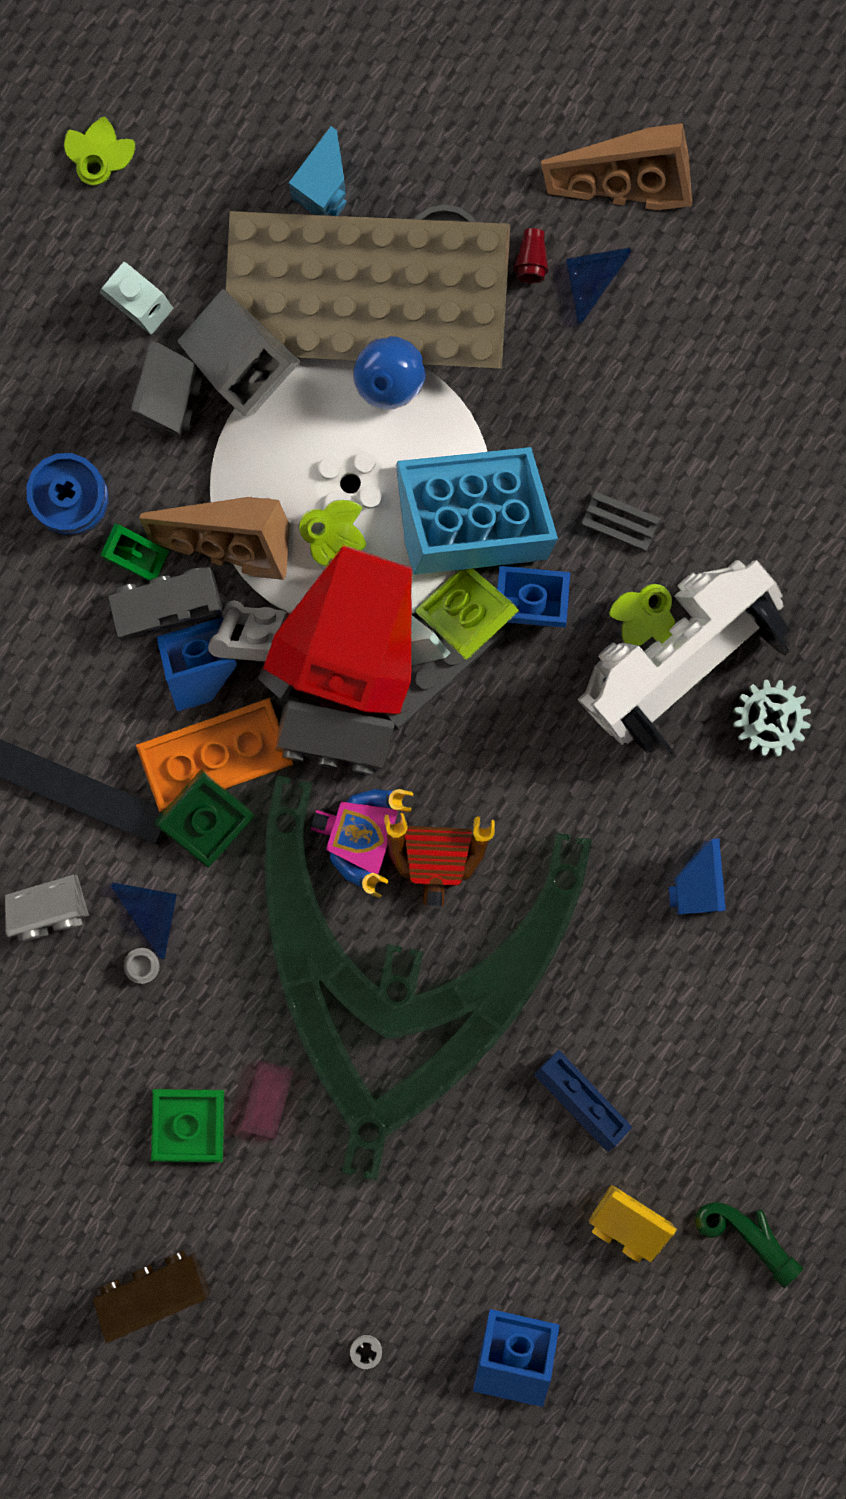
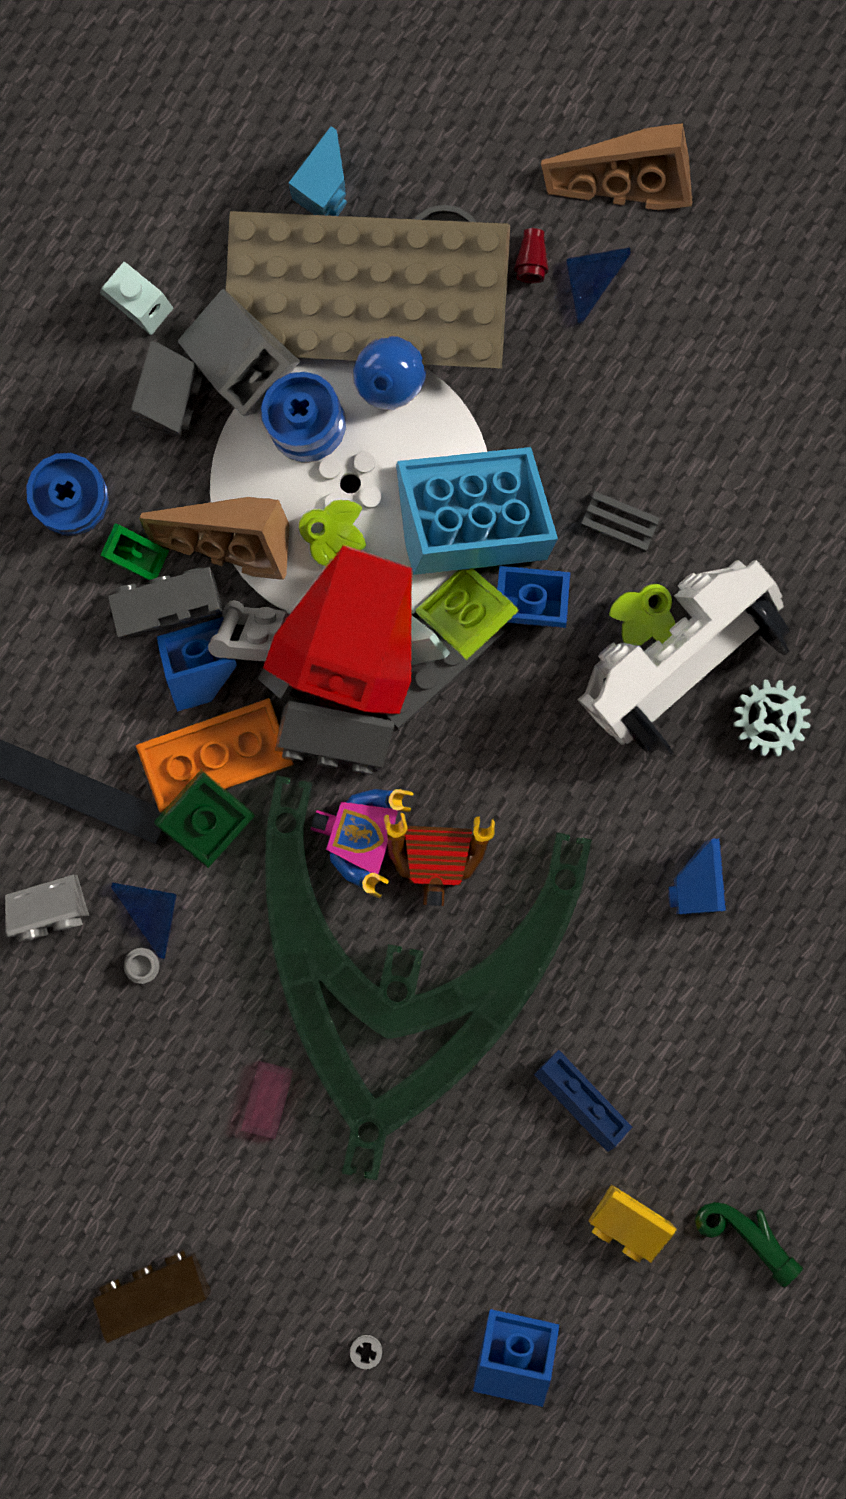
(98, 147): lime plate -> none
(187, 1125): green plate -> none
(303, 416): none -> blue wheel

